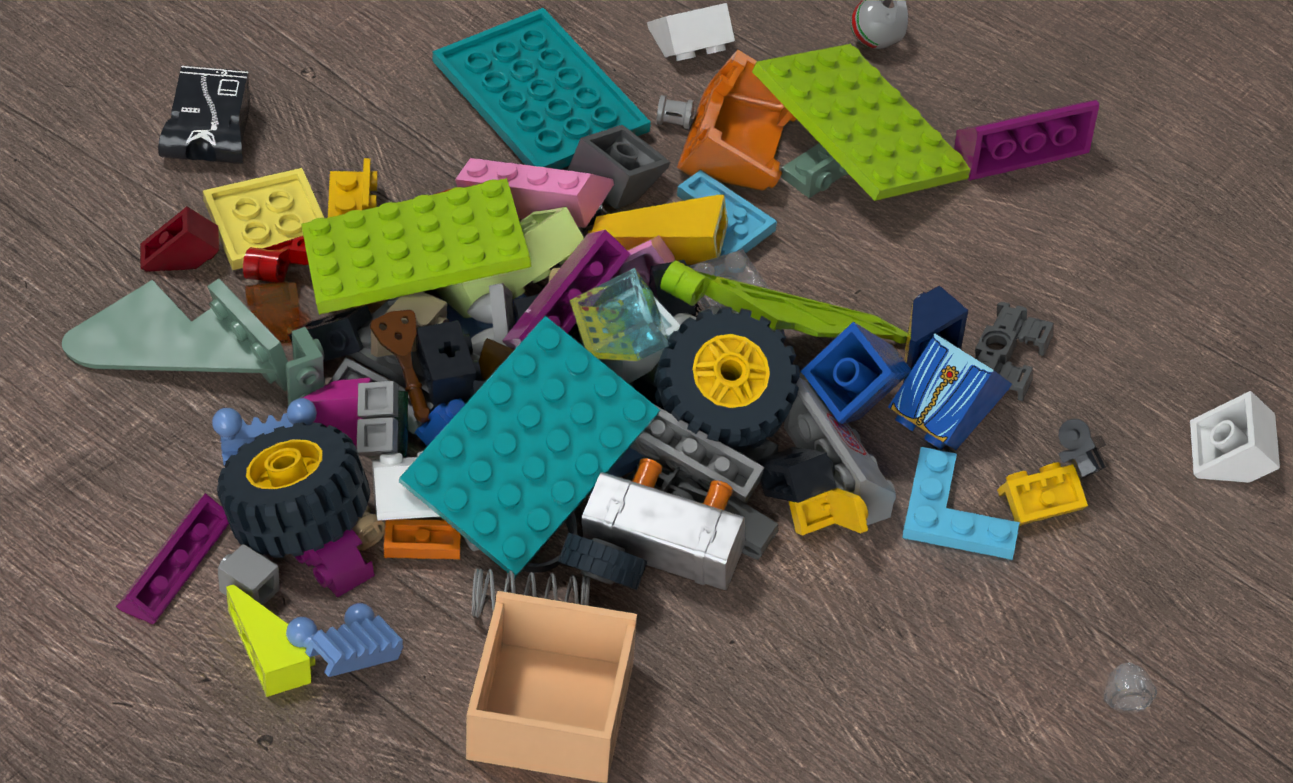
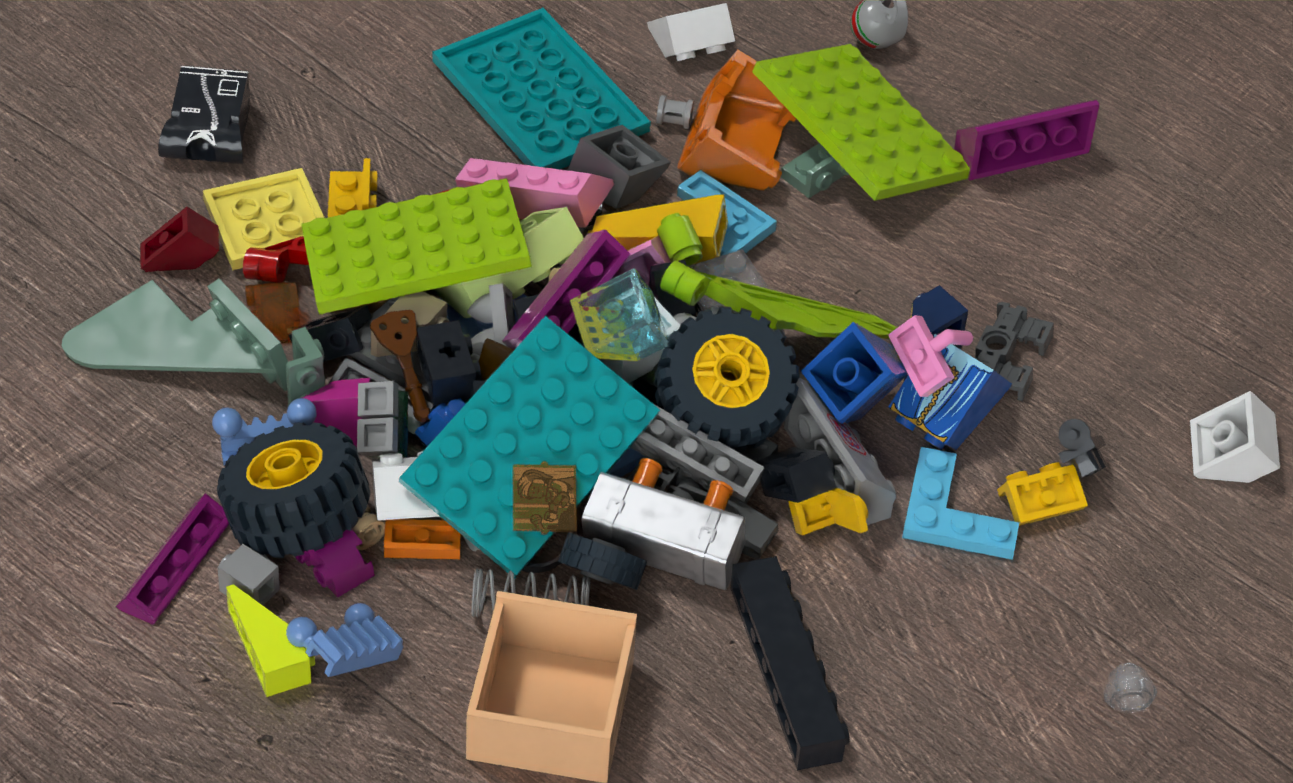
(544, 498): none -> clear orange piece
(680, 239): none -> lime brick
(788, 663): none -> black brick
(923, 354): none -> bright pink plate

